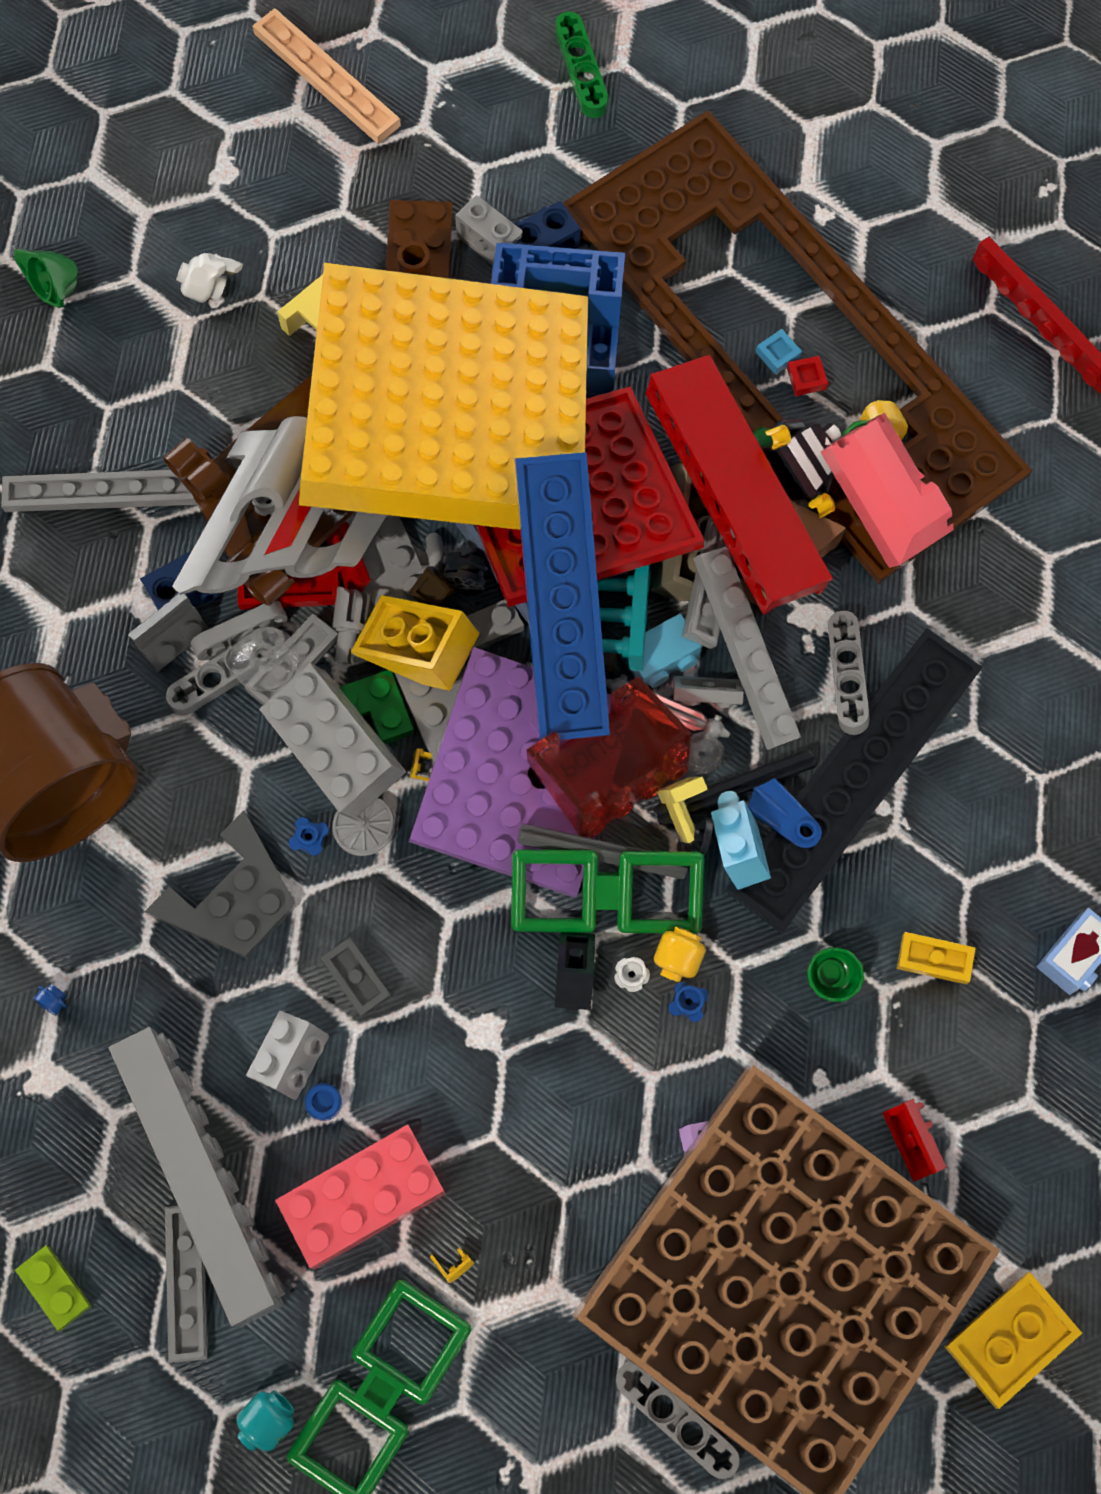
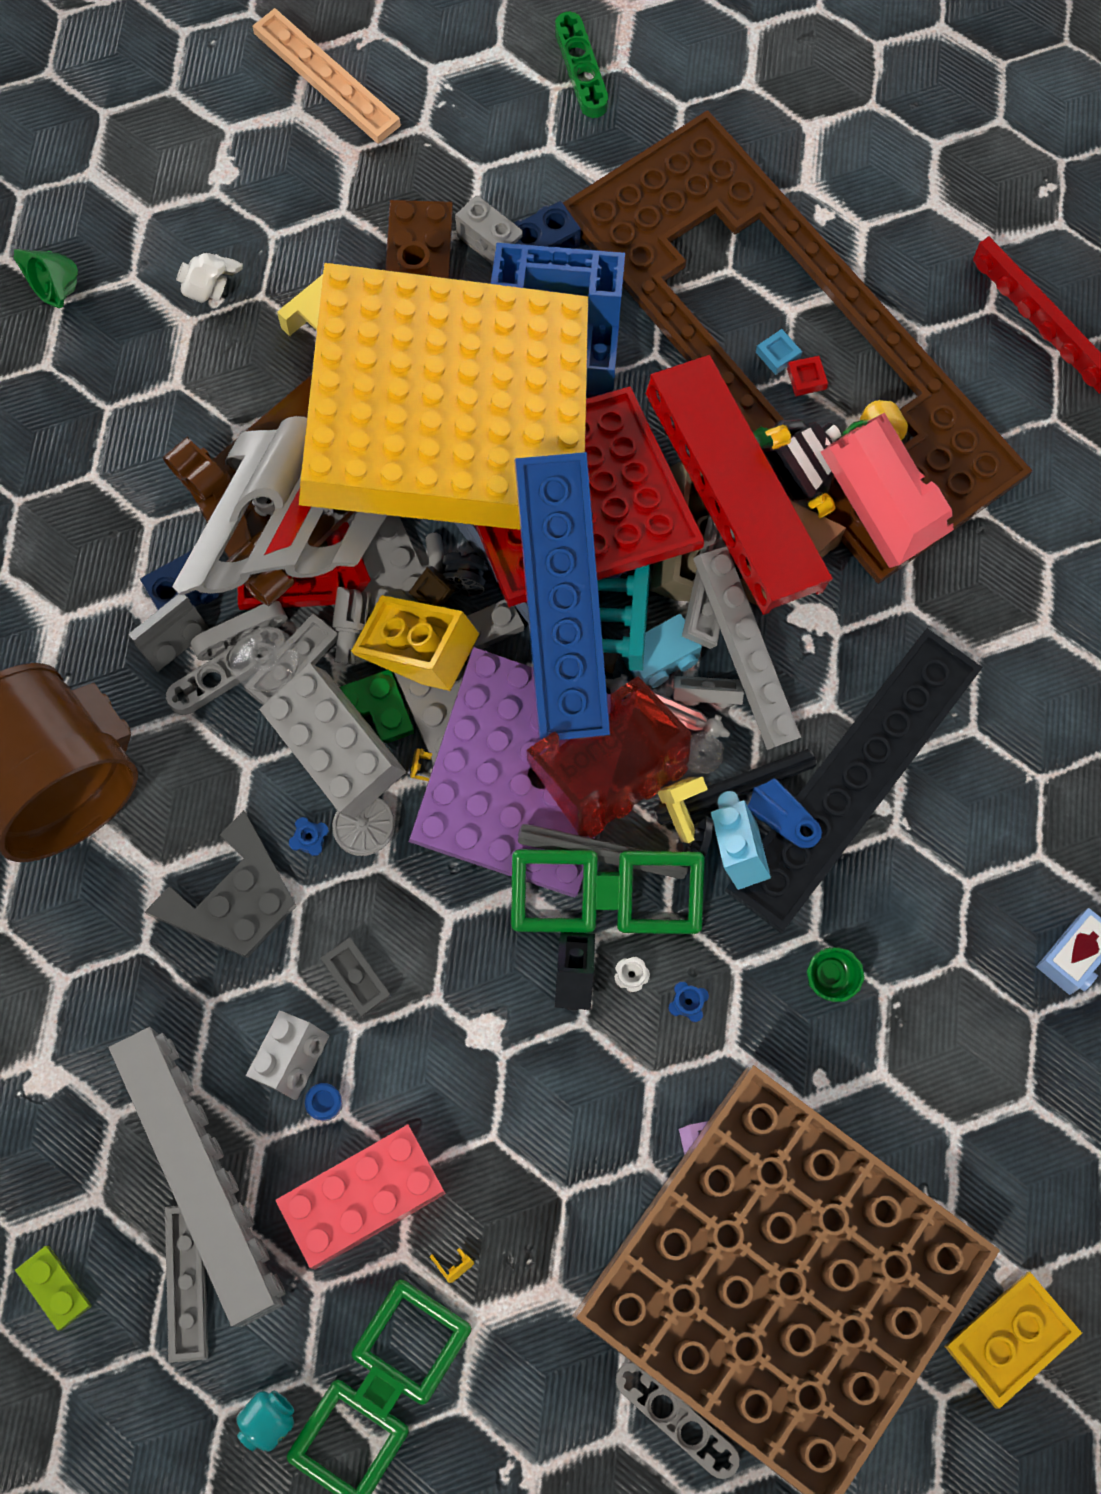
(50, 999): blue plate -> none
(93, 491): light grey plate -> none
(679, 954): yellow head -> none
(852, 671): light grey beam -> none
(914, 1139): red plate -> none
(936, 958): yellow plate -> none

